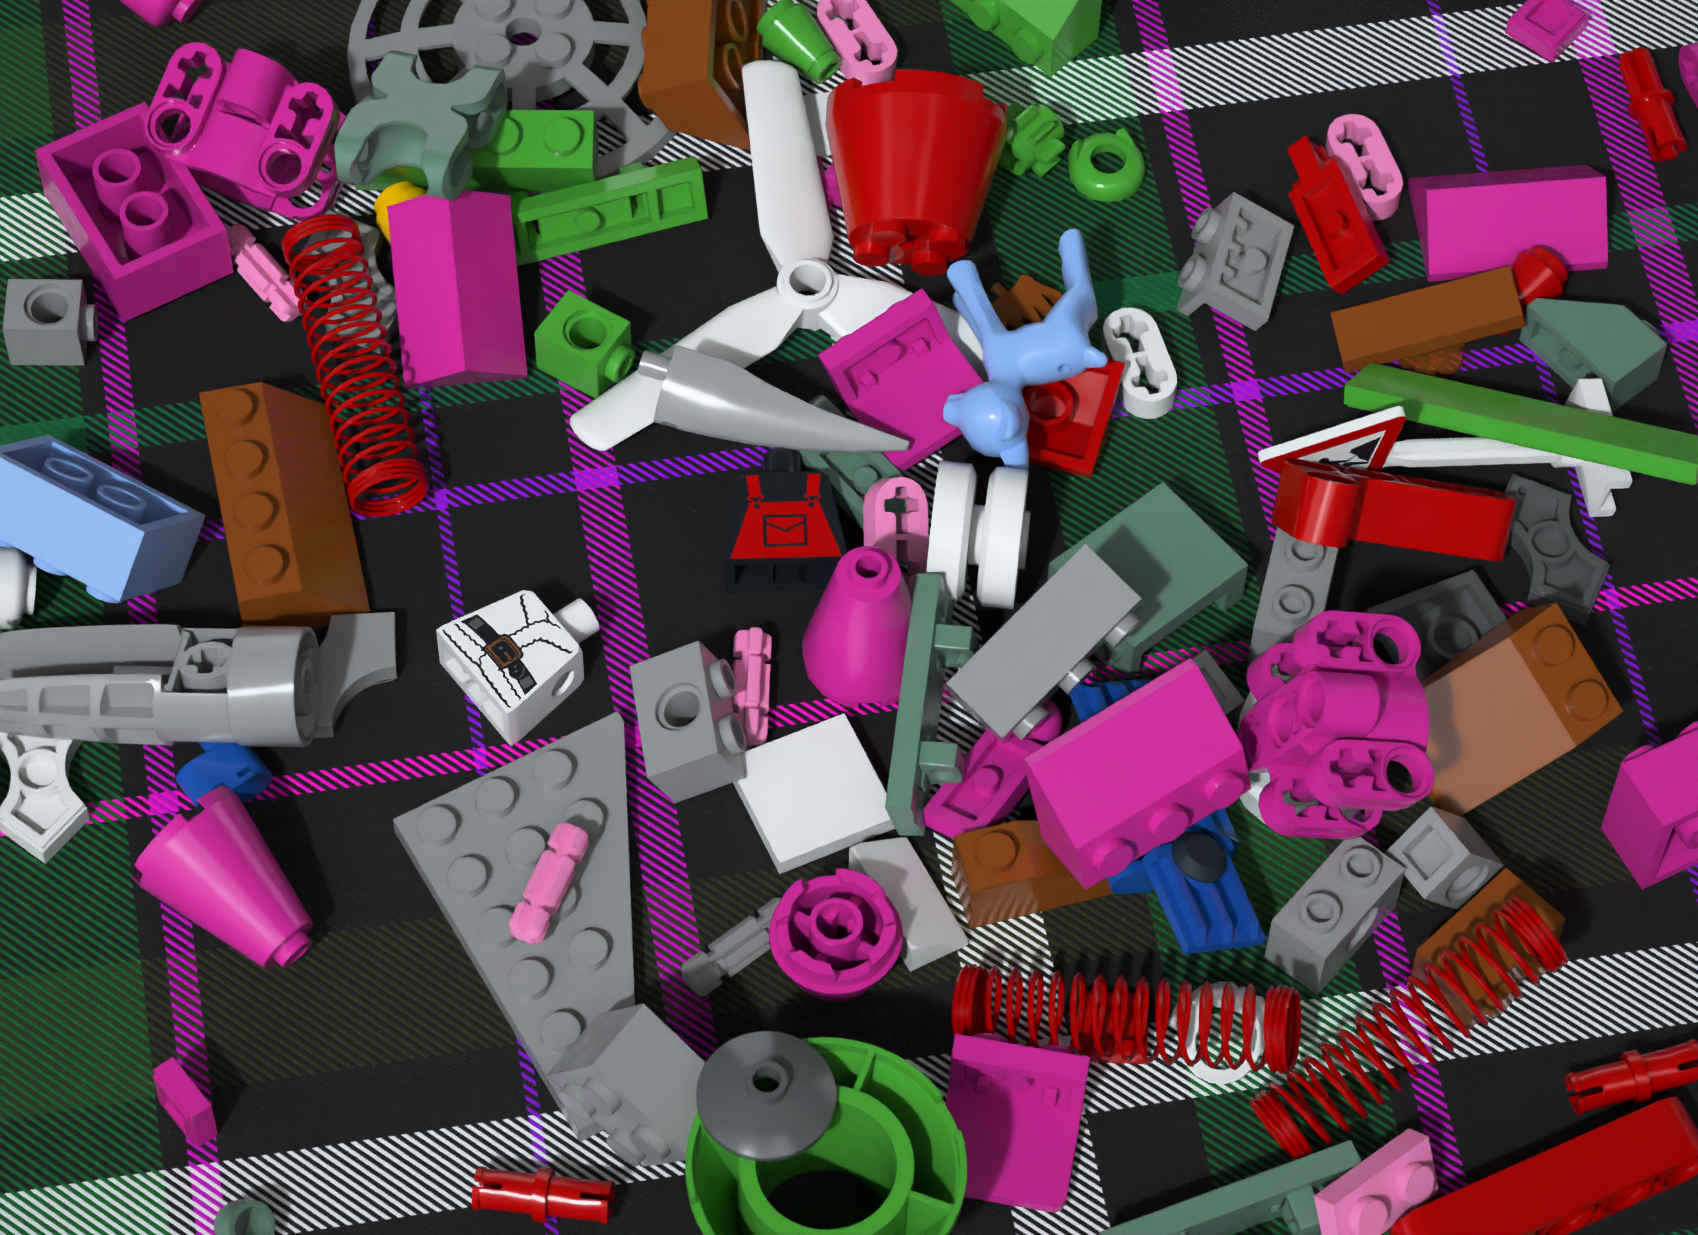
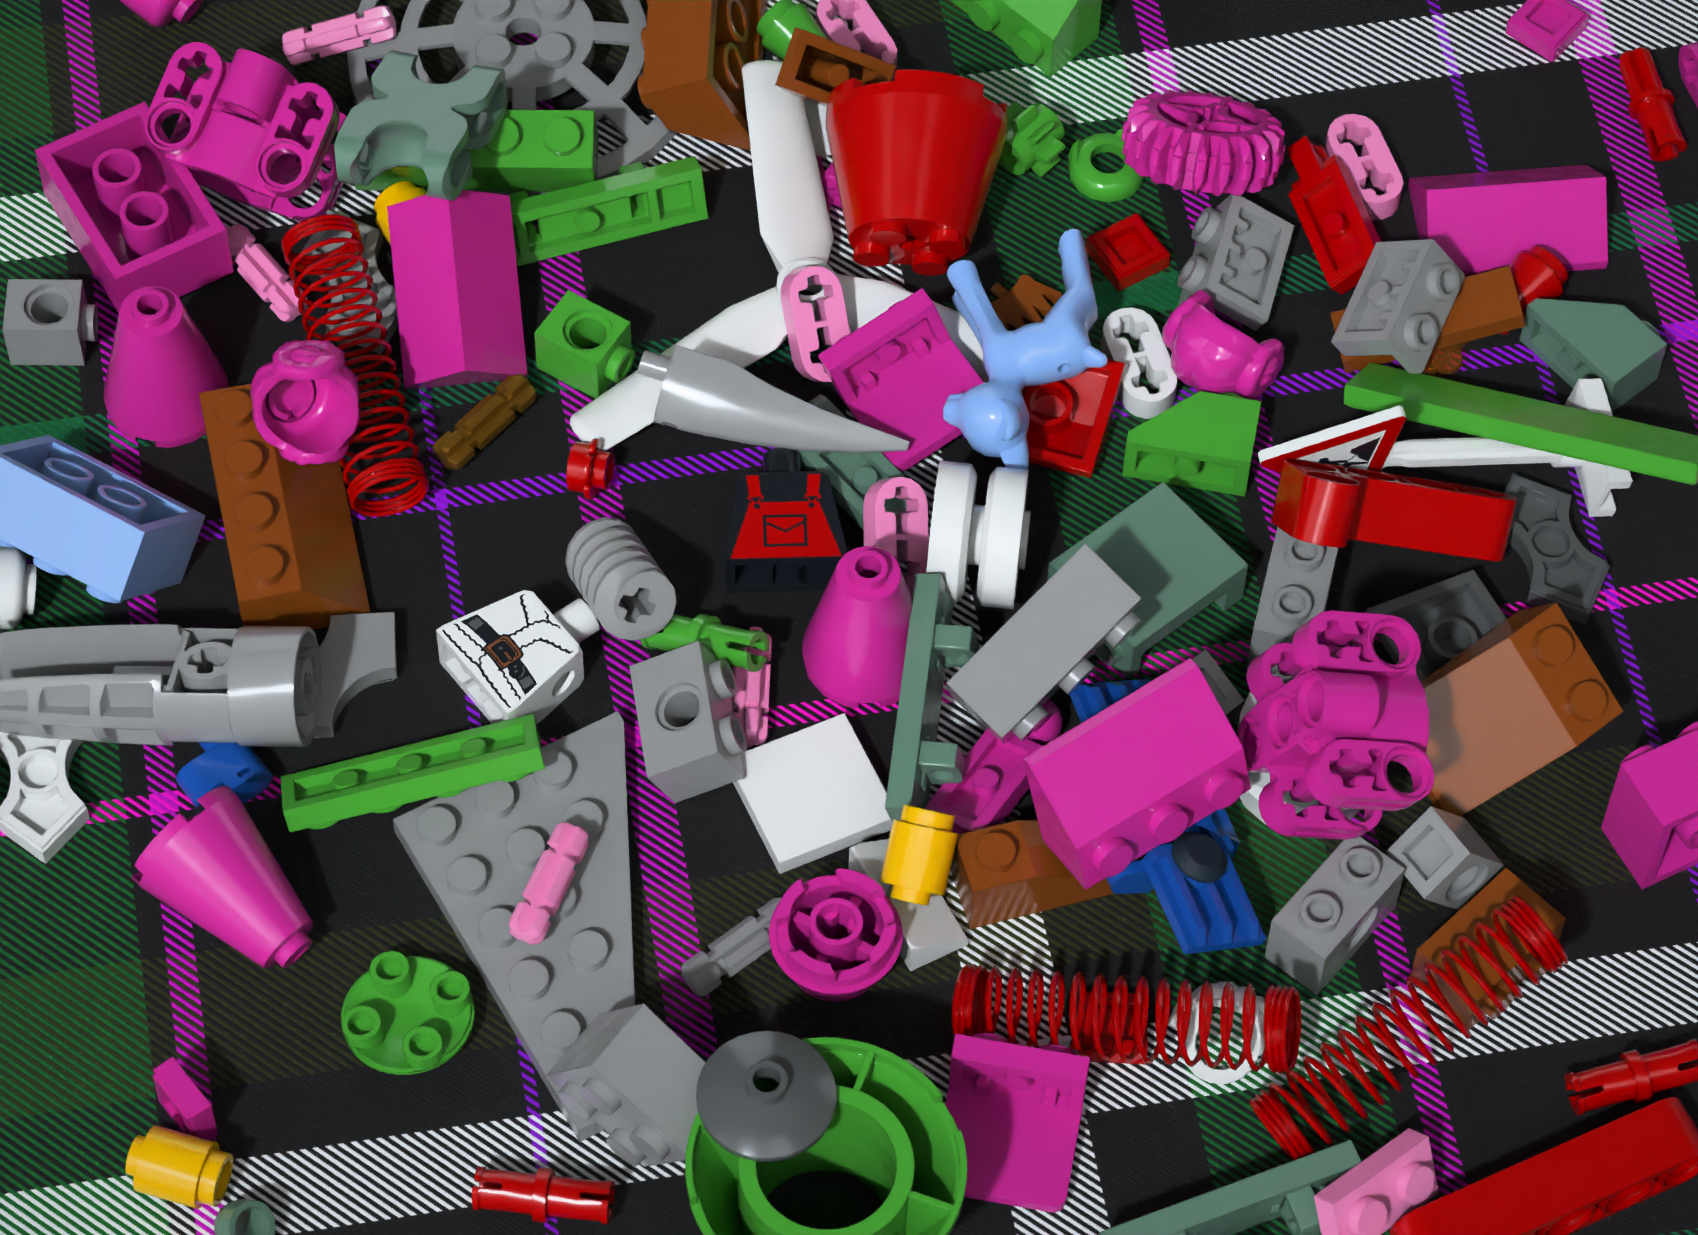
(159, 370): none -> dark pink cone
(179, 1167): none -> yellow brick
(306, 402): none -> dark pink hair
(339, 35): none -> bright pink axle
(407, 1014): none -> bright green dish
(411, 773): none -> bright green plate
(484, 422): none -> pearl gold axle
(589, 468): none -> red plate
(620, 579): none -> light grey piece
(720, 639): none -> bright green pin
(800, 318): none -> bright pink beam
(818, 65): none -> dark orange slope
(919, 854): none -> yellow brick
(1127, 252): none -> red tile
(1197, 444): none -> bright green slope
(1203, 143): none -> dark pink gear
(1216, 355): none -> dark pink hair
(1400, 303): none -> light grey bracket

